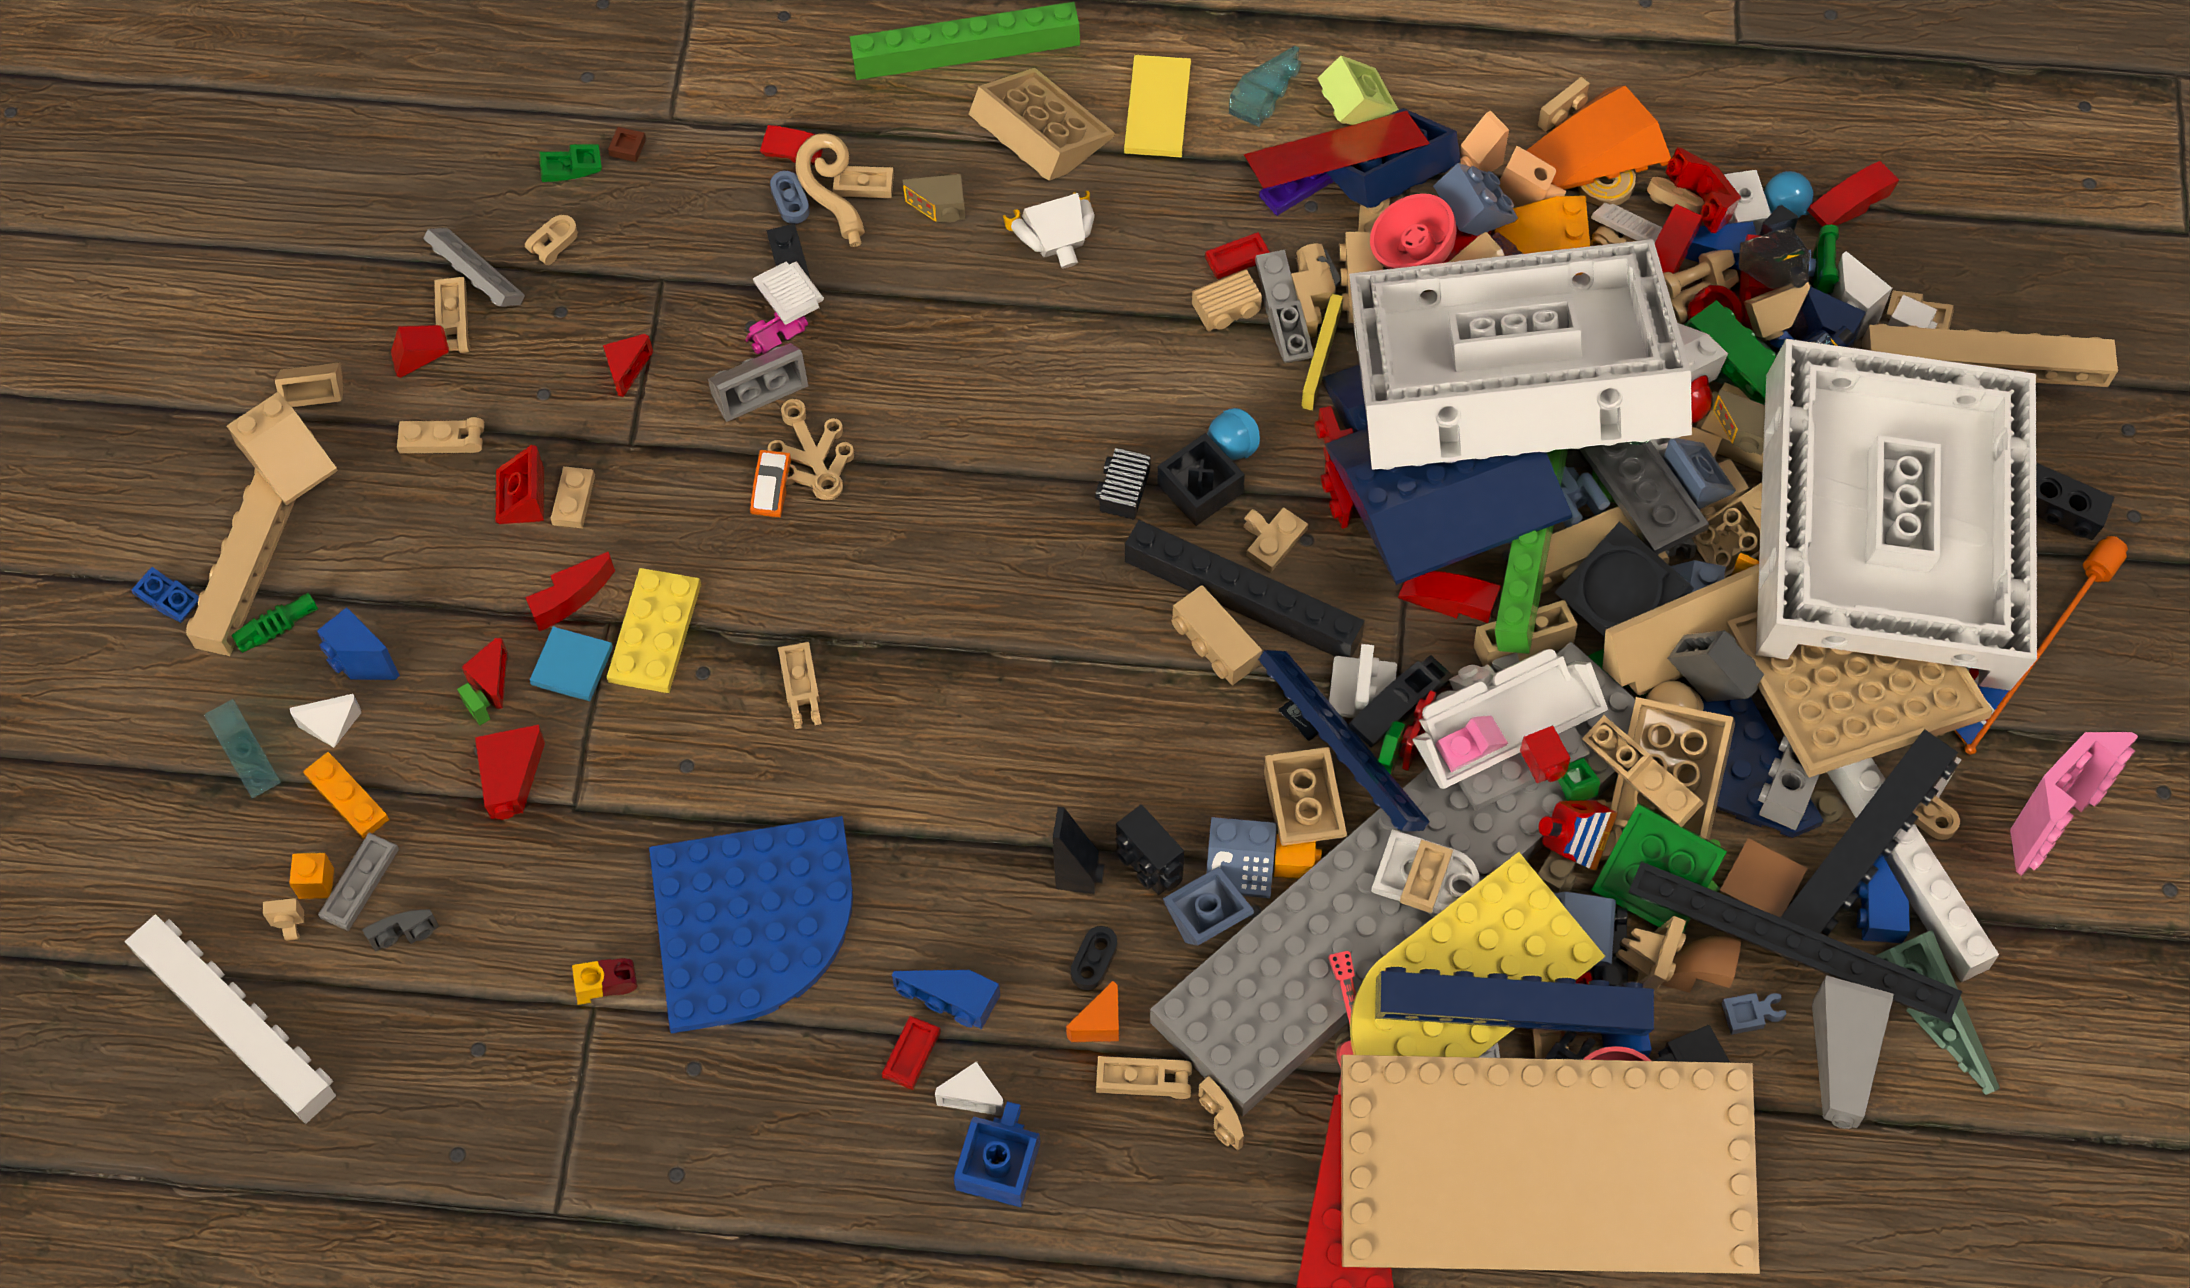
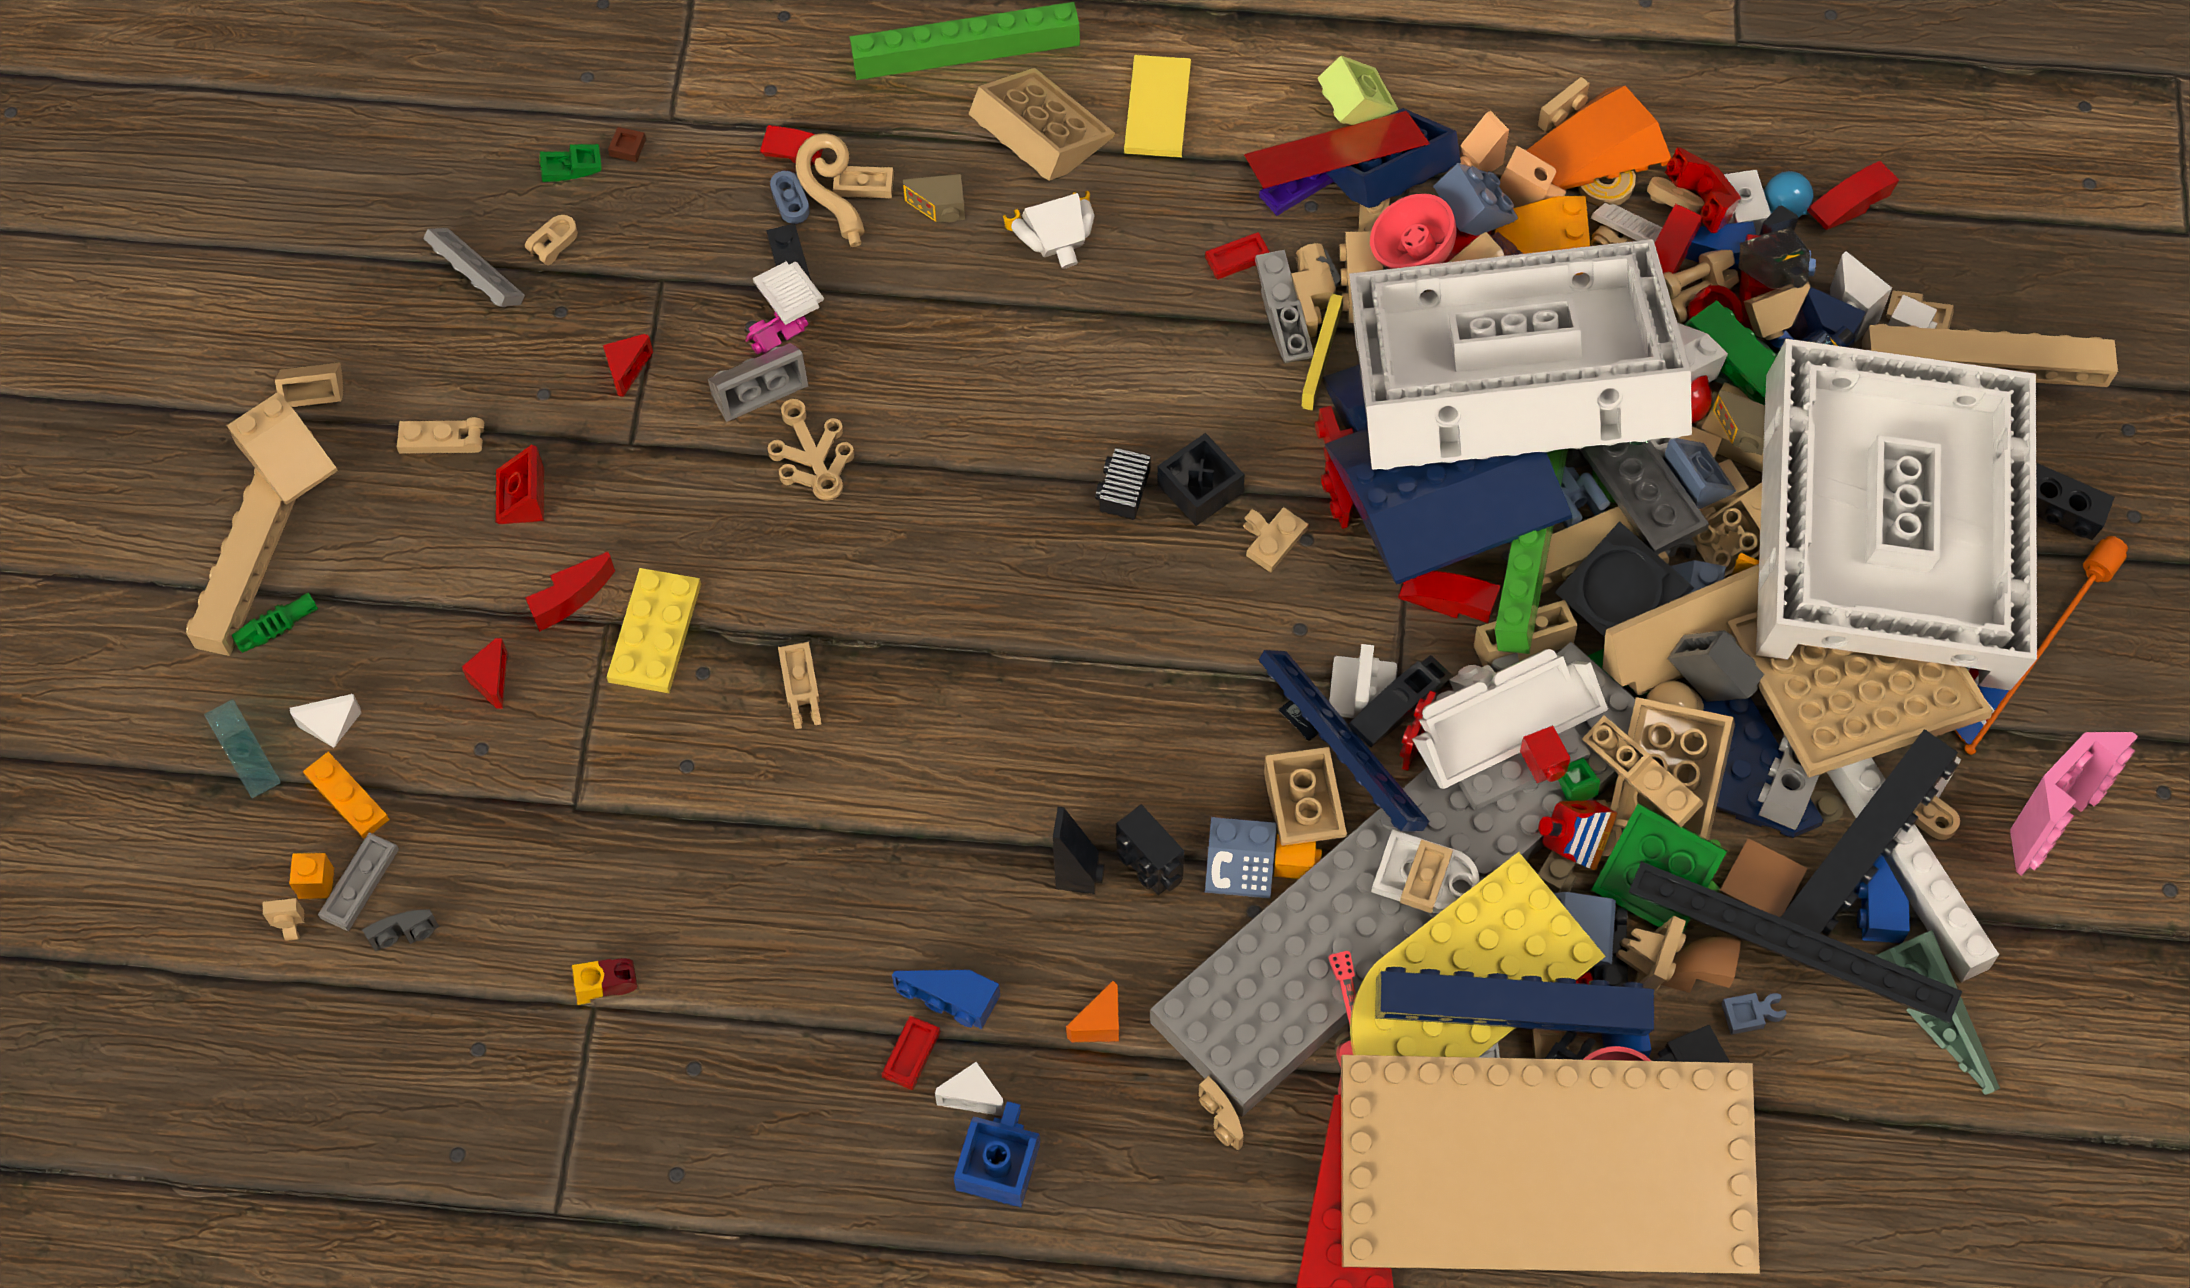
(165, 595): blue slope -> none
(231, 1019): white brick -> none
(355, 649): blue slope -> none
(417, 347): red slope -> none
(452, 311): tan plate -> none
(475, 703): bright green plate -> none
(508, 768): red slope -> none
(571, 663): dark azure tile -> none
(573, 497): tan plate -> none
(749, 919): blue plate -> none
(769, 483): slope -> none
(1094, 960): black plate -> none
(1143, 1076): tan plate -> none
(1207, 907): sand blue slope -> none
(1216, 635): tan brick -> none
(1227, 300): tan brick -> none
(1235, 433): dark azure helmet -> none
(1244, 590): black brick -> none
(1260, 88): clear light blue slope -> none
(1392, 746): green tile -> none
(1471, 743): bright pink slope -> none
(1825, 254): green plate -> none
(1848, 1040): light grey slope -> none

